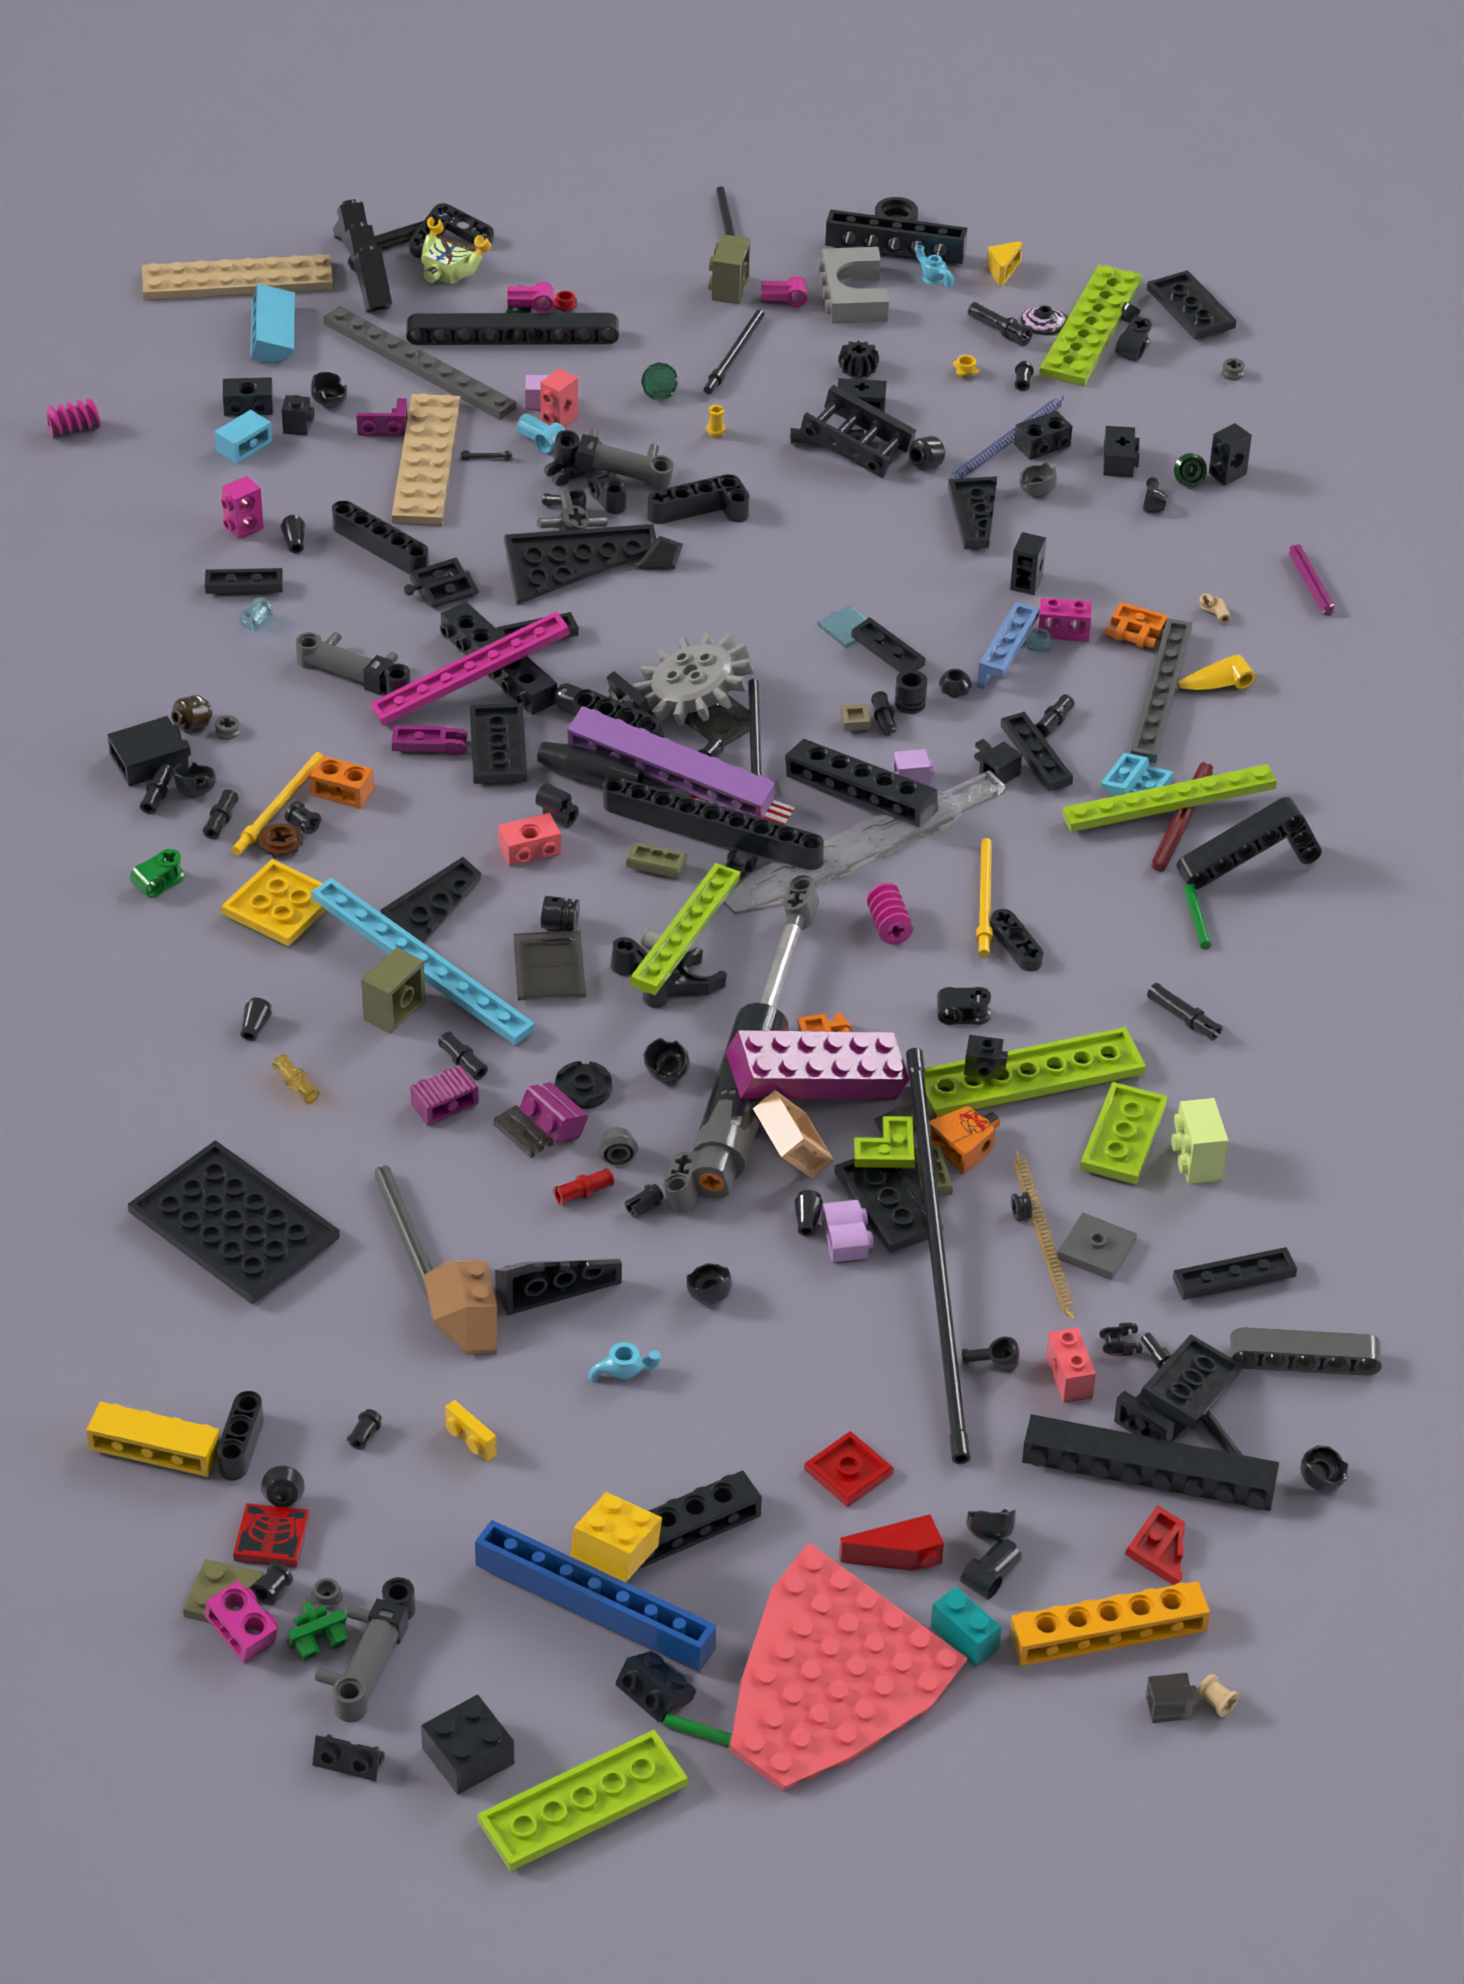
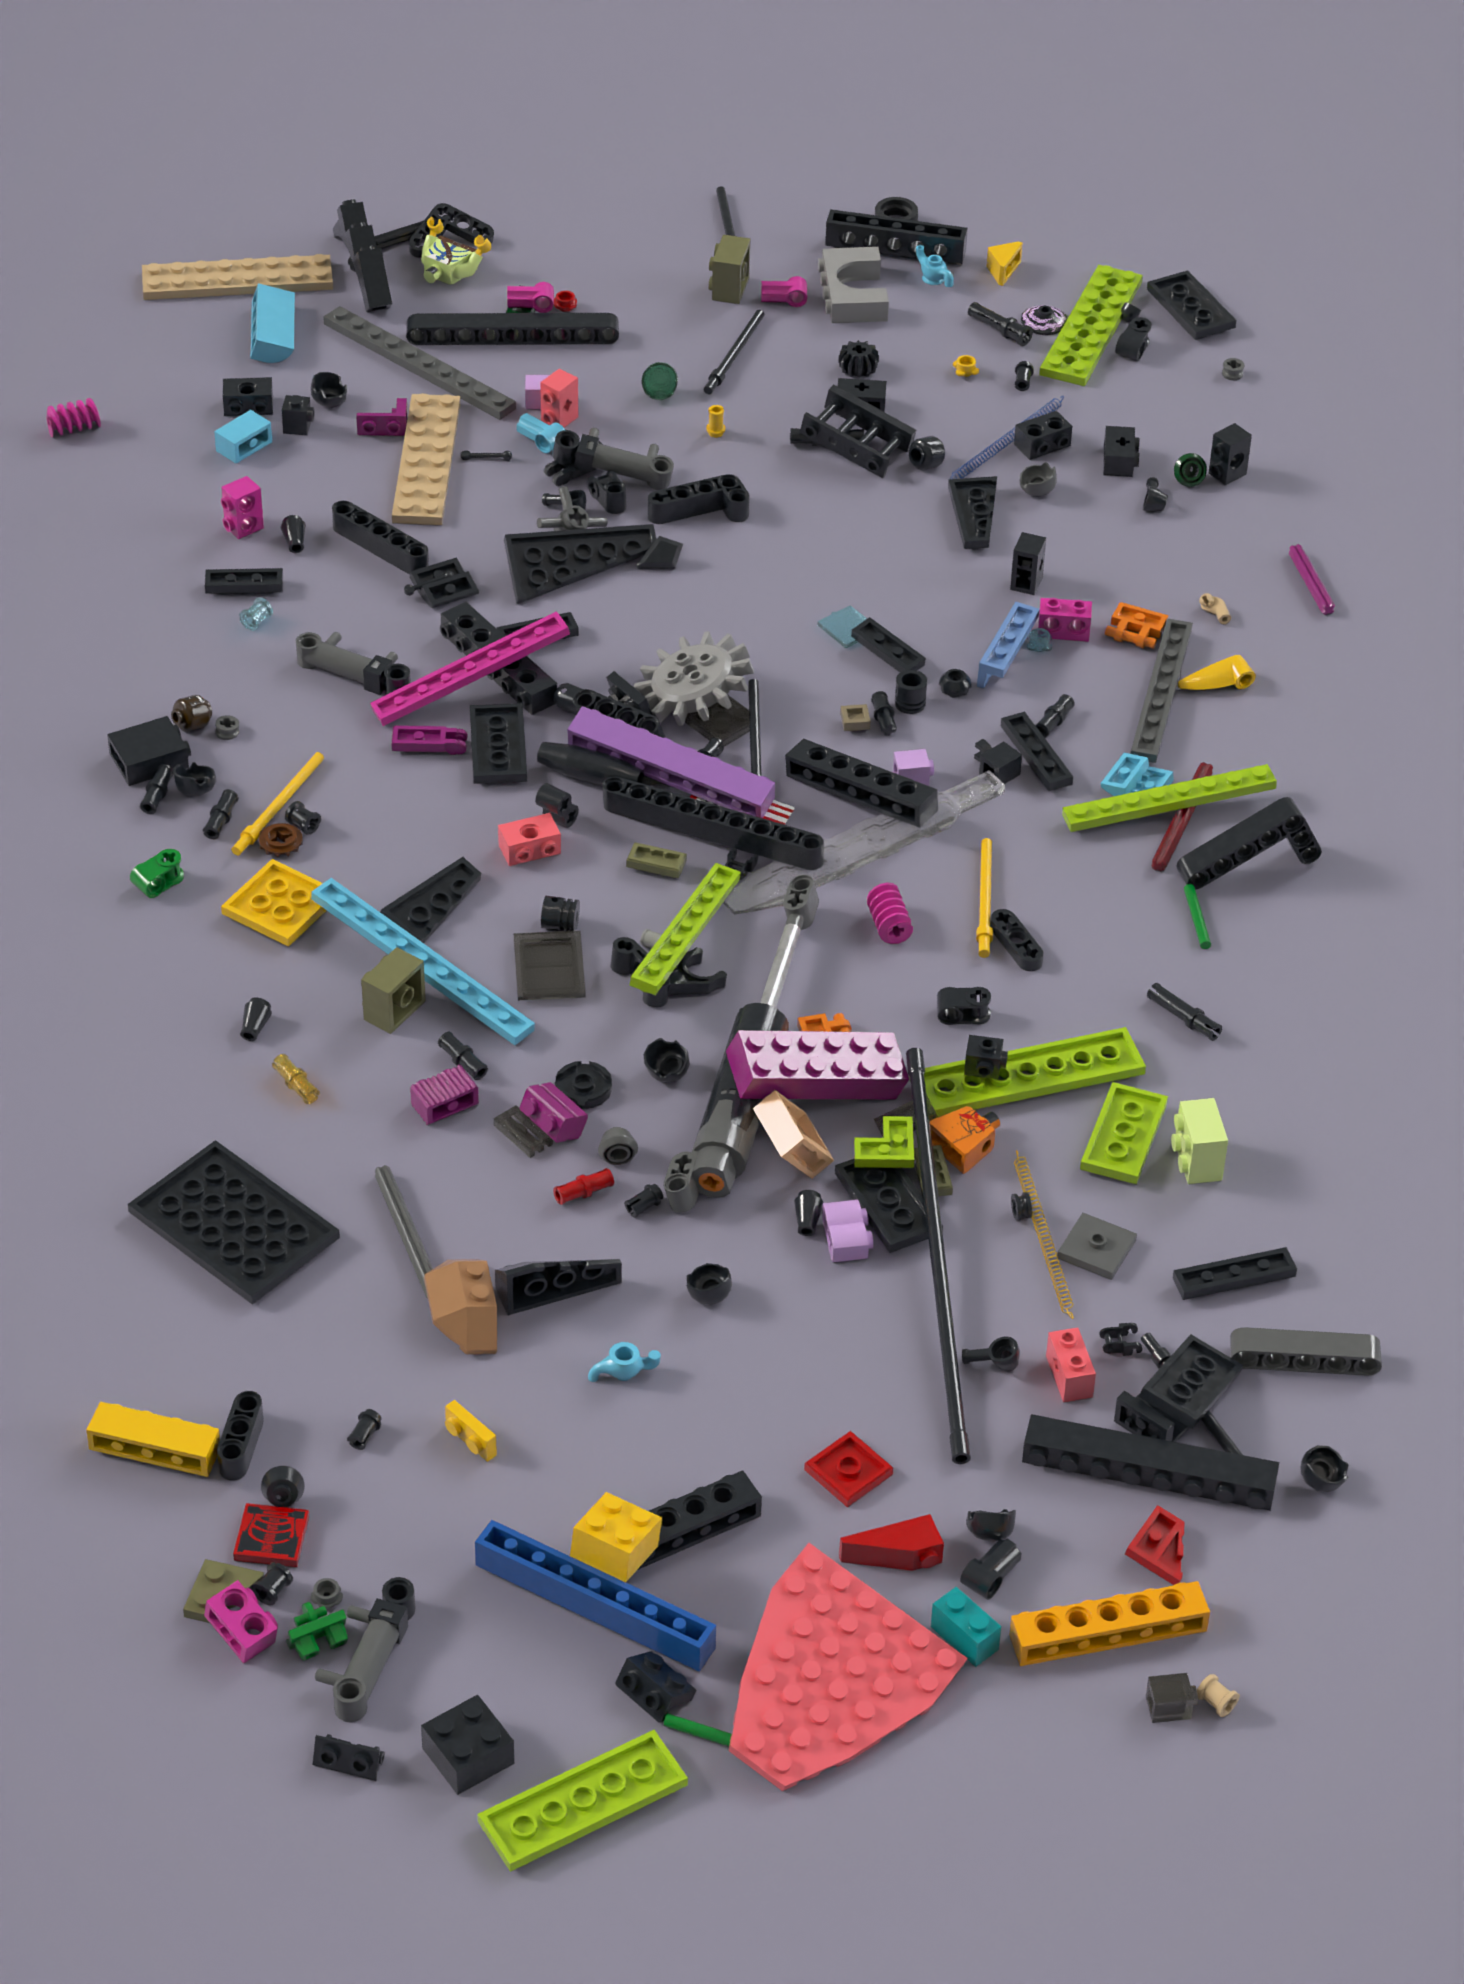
(342, 782): orange brick -> none

